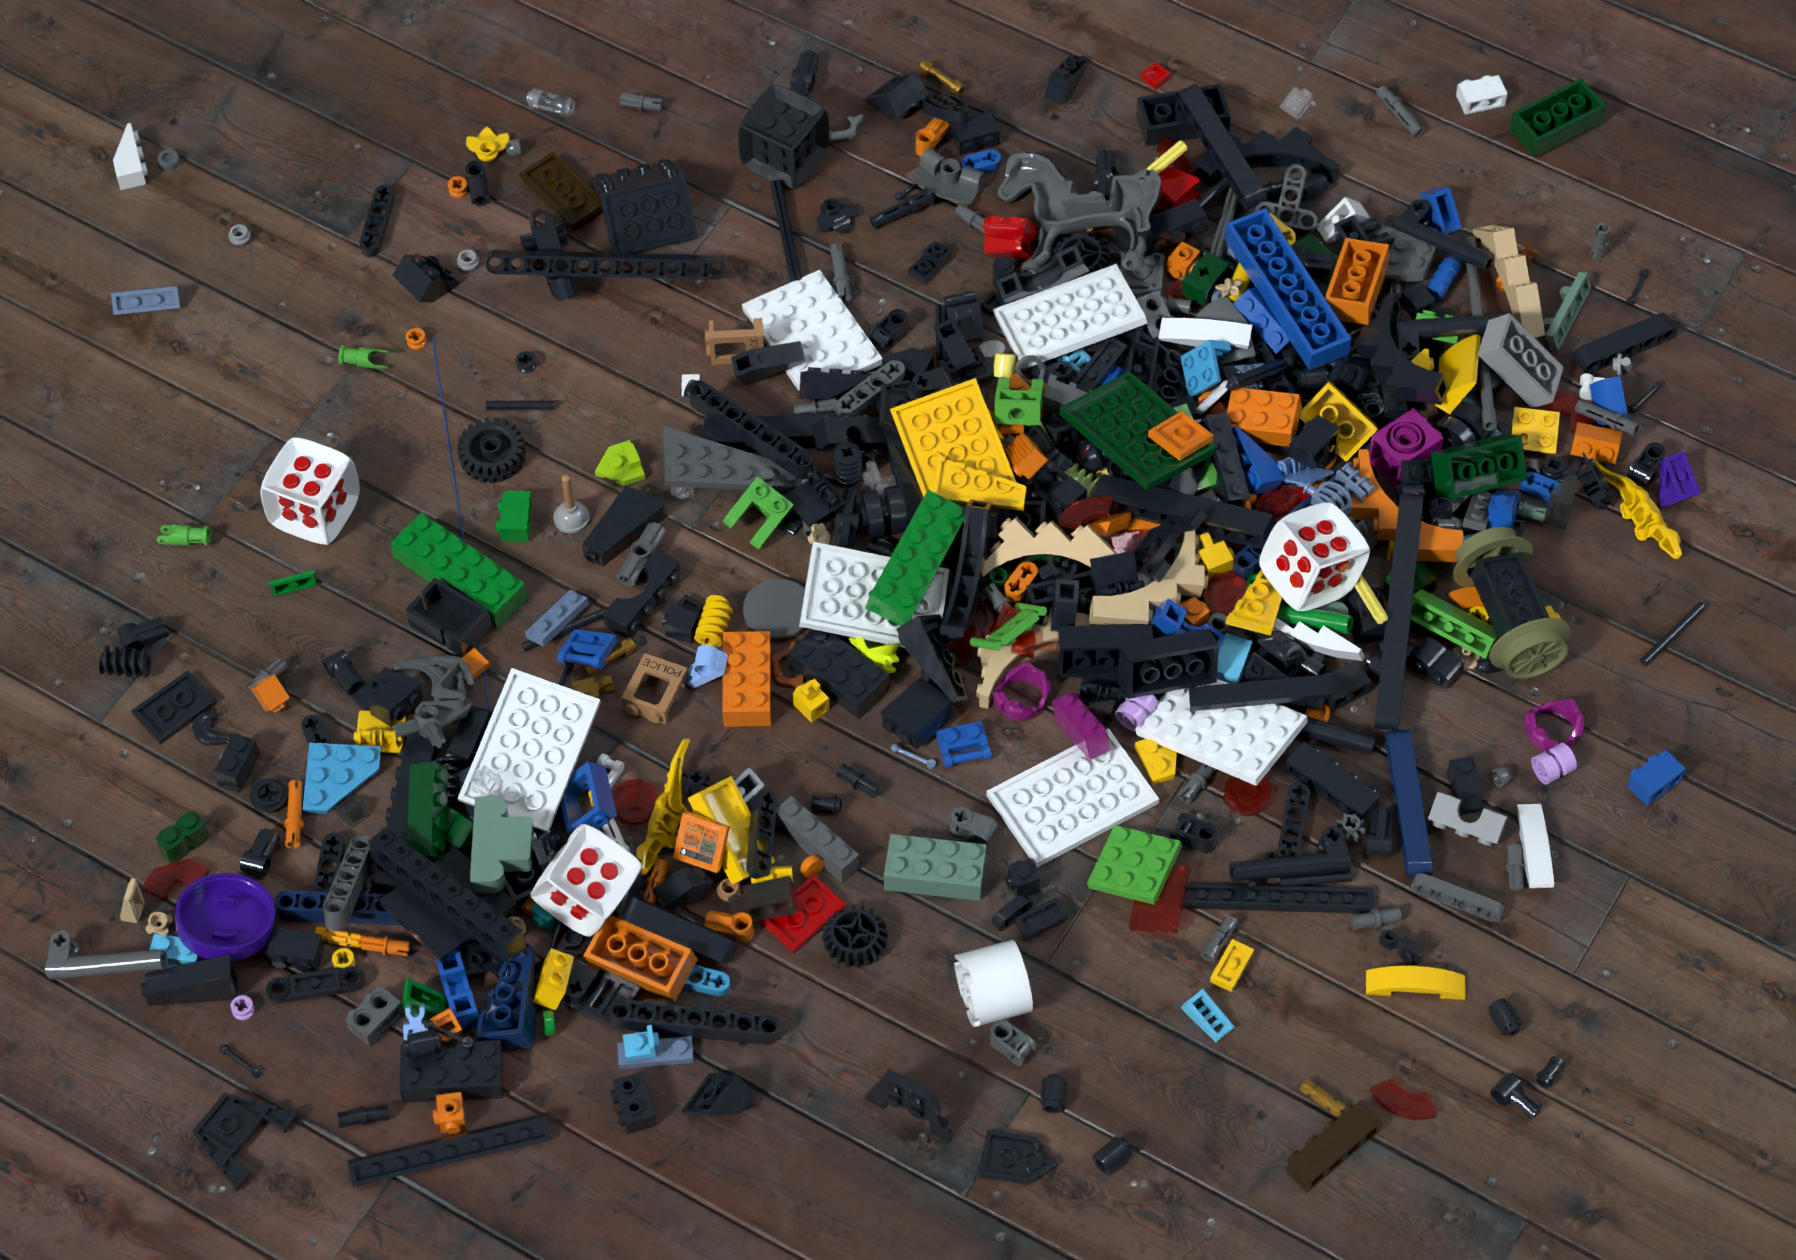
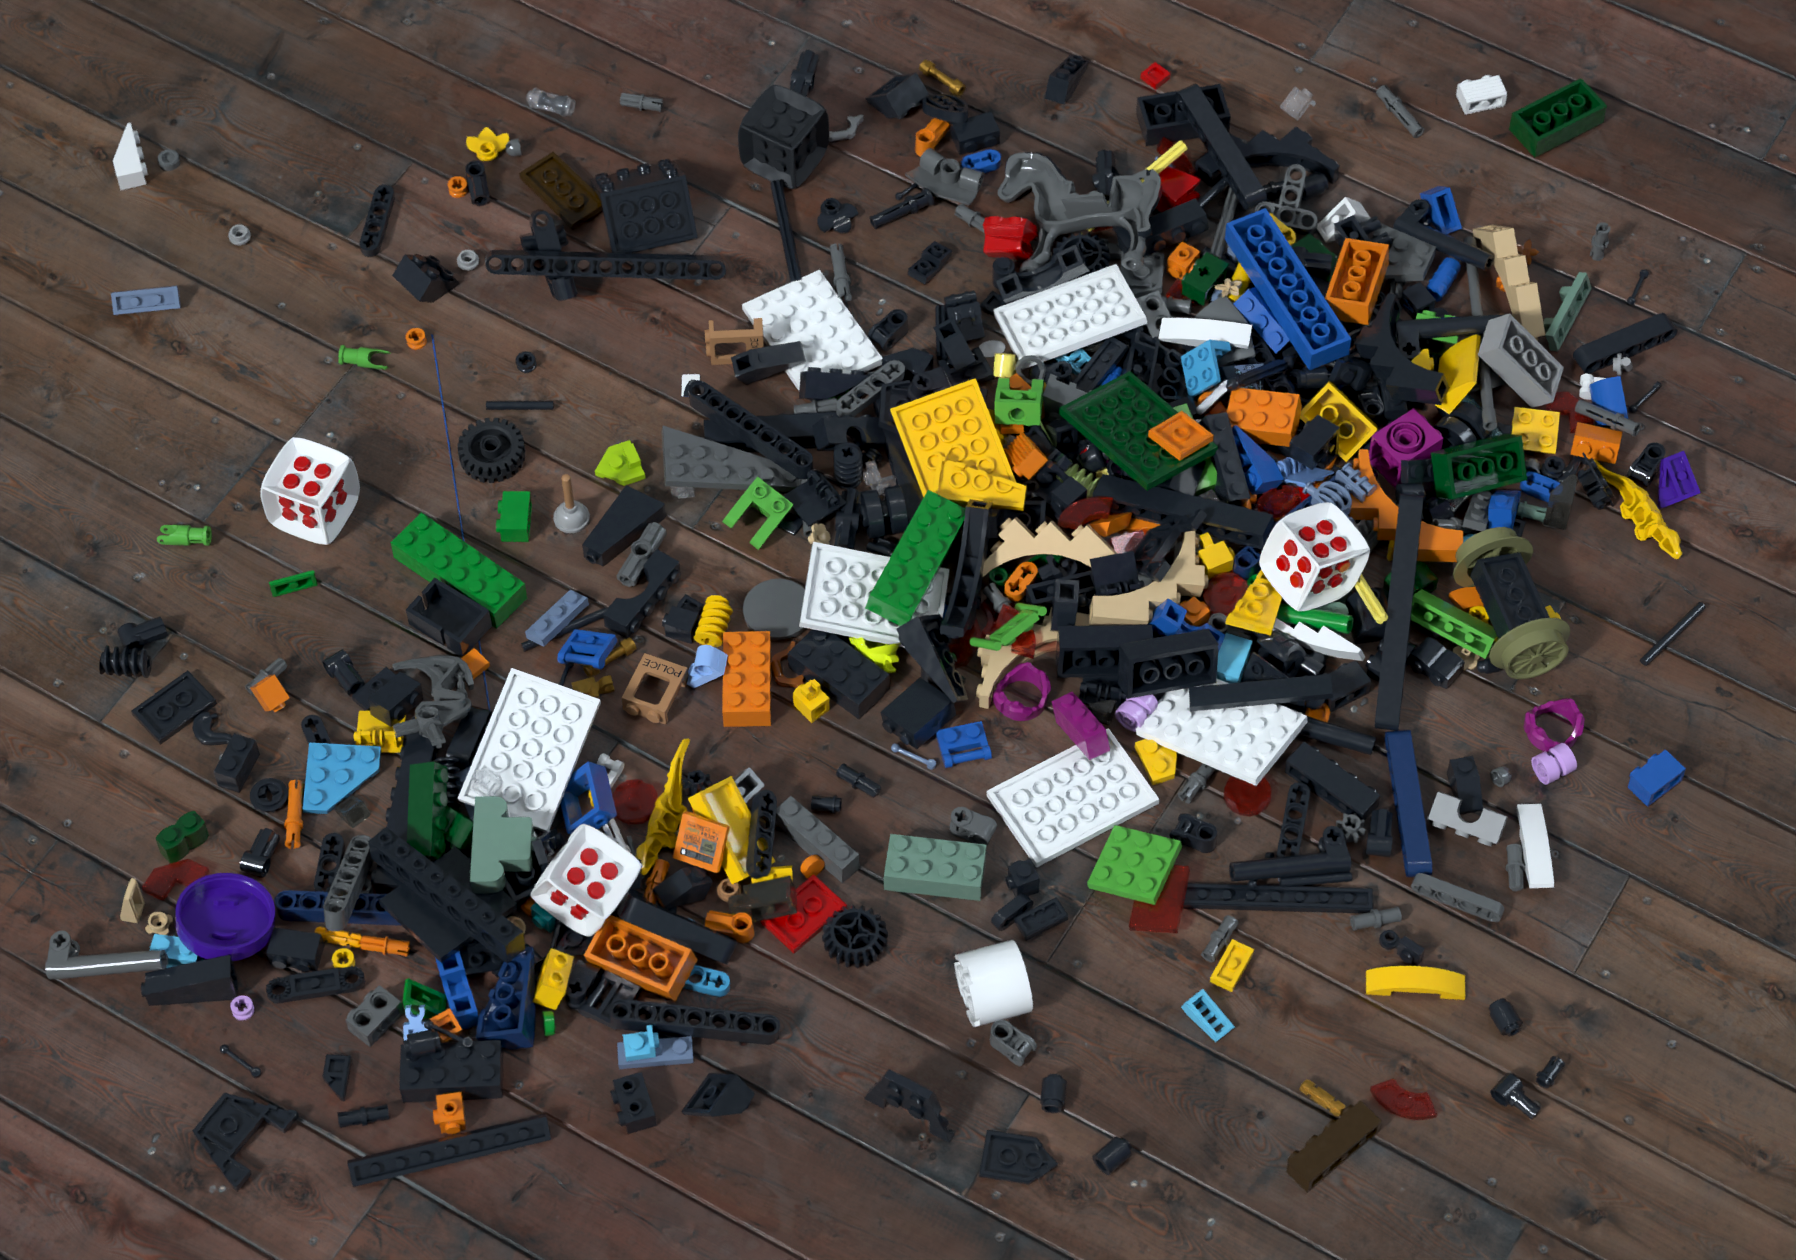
(337, 1073): none -> black tile

